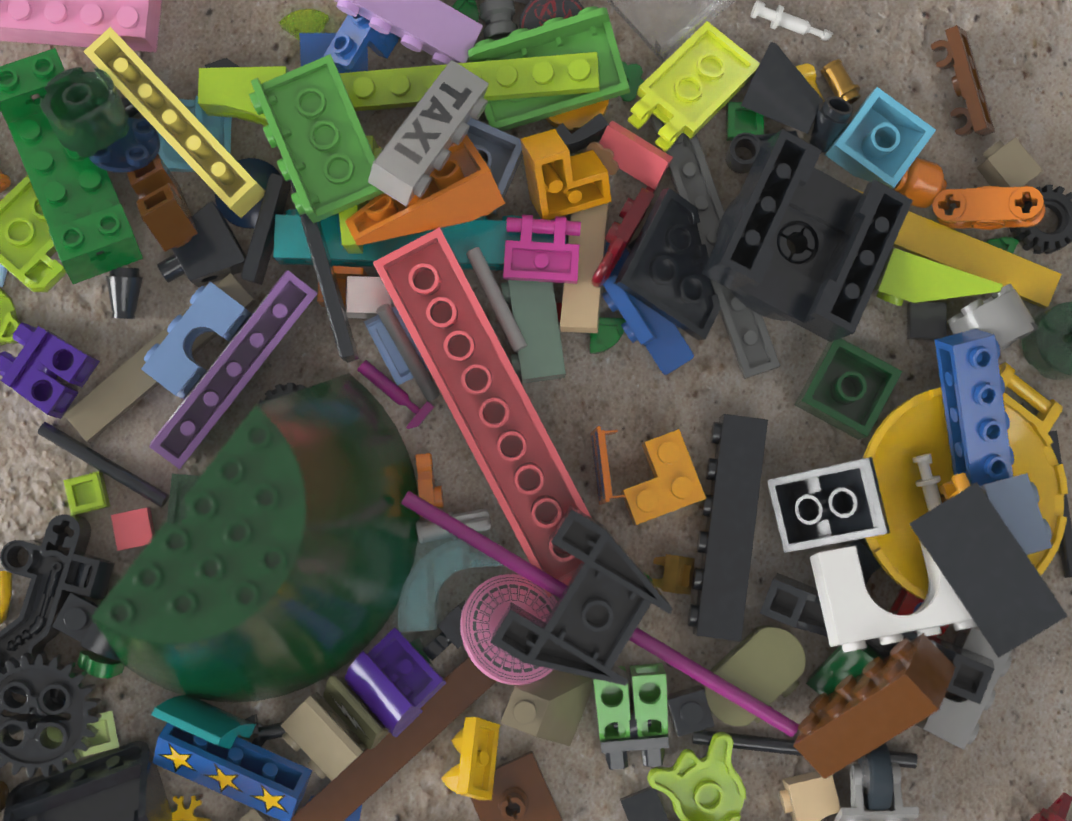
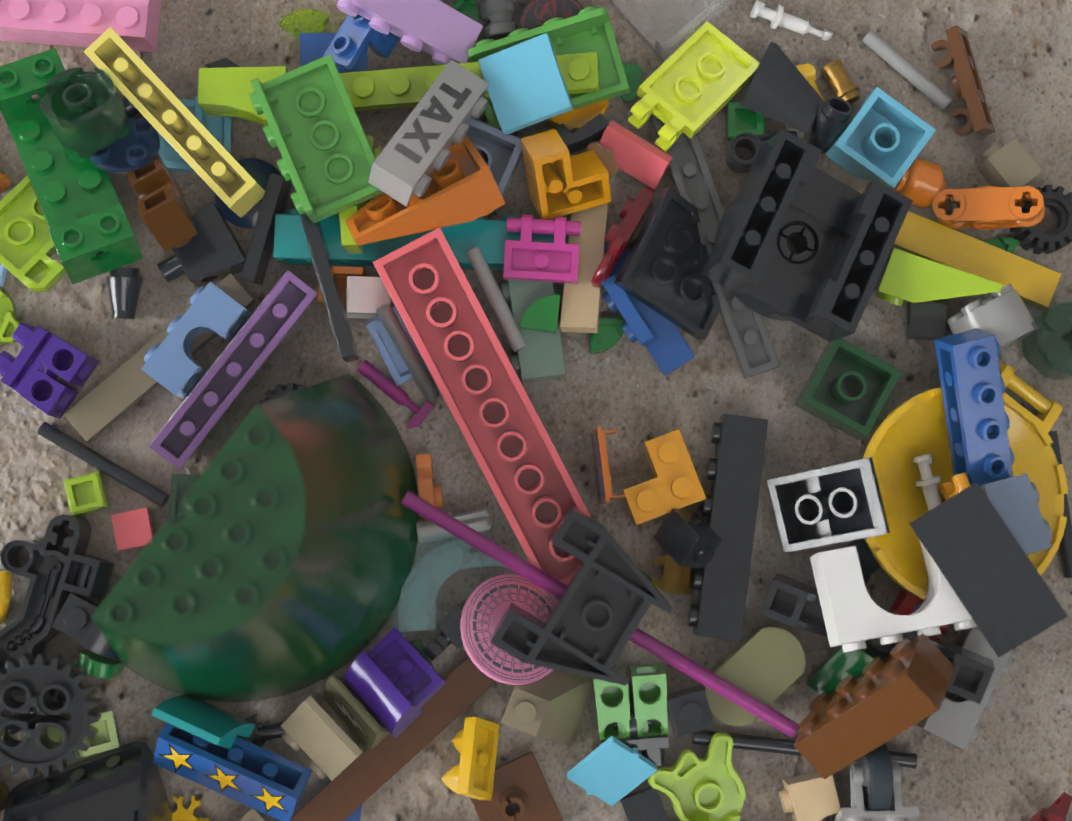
(525, 84): none -> medium azure slope
(542, 315): none -> green tile
(611, 771): none -> medium azure piece
(688, 539): none -> black brick
(906, 69): none -> light grey bar

